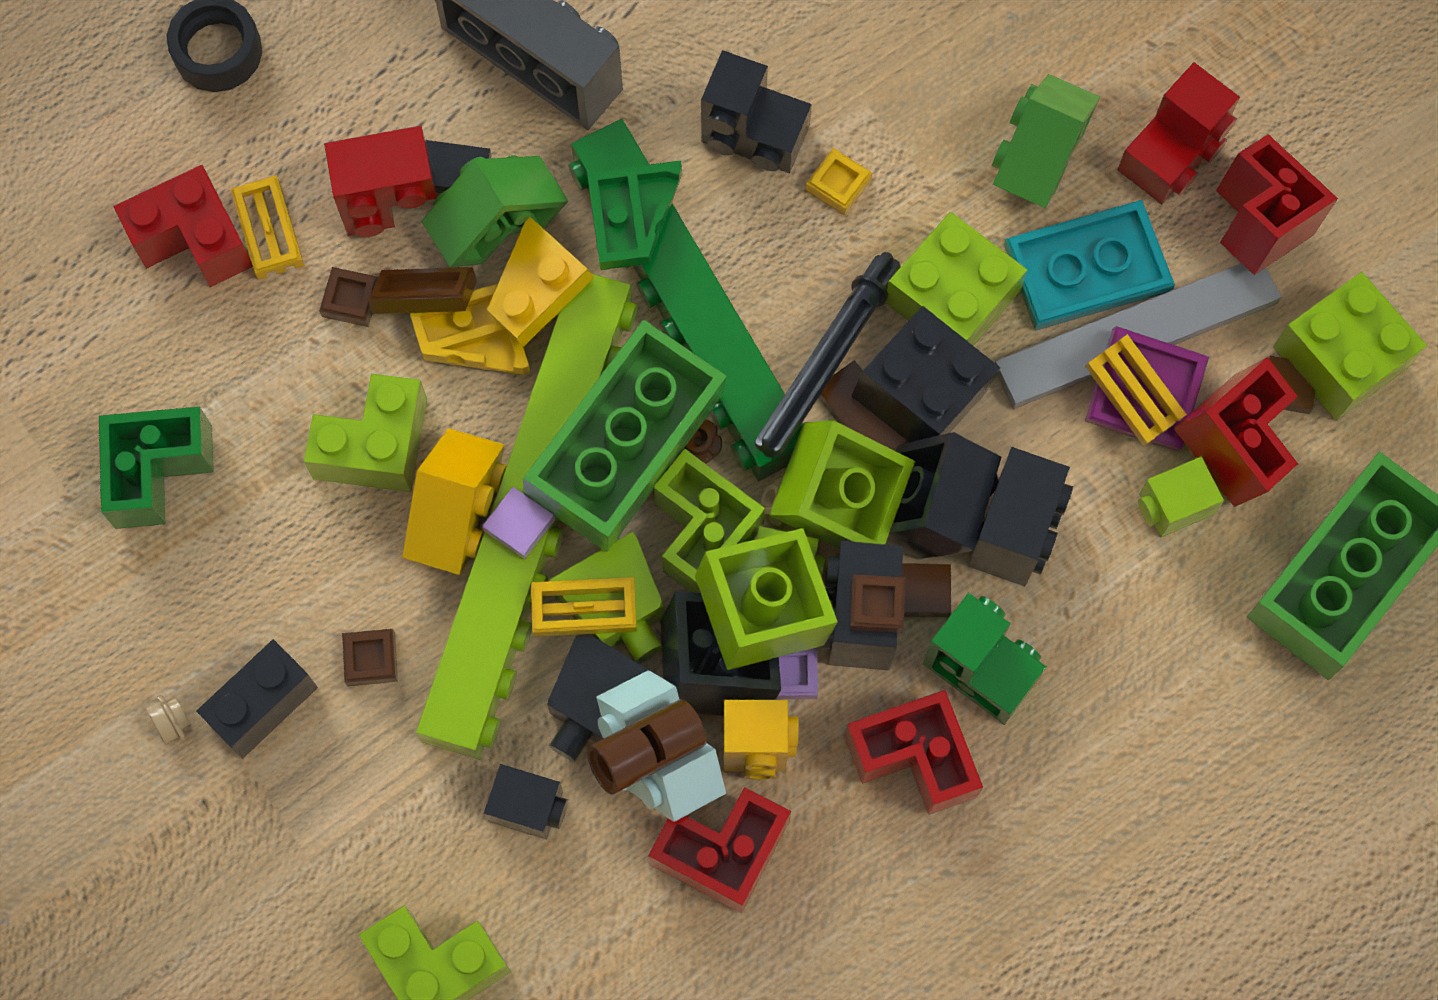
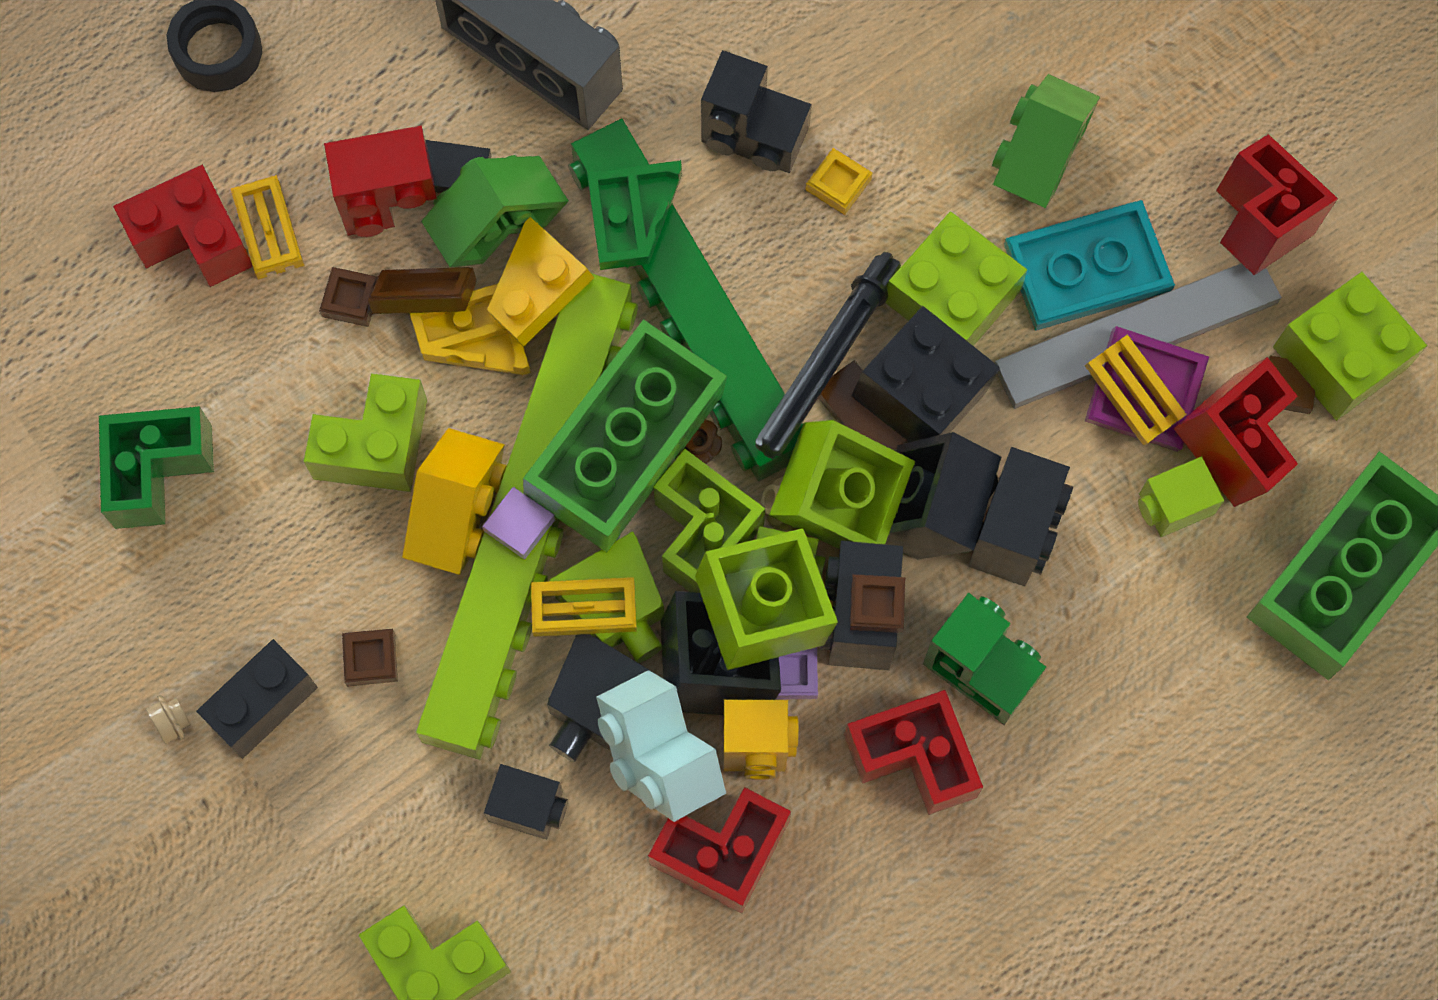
(646, 746): reddish brown pin -> none
(927, 590): reddish brown tile -> none
(1184, 132): red brick -> none

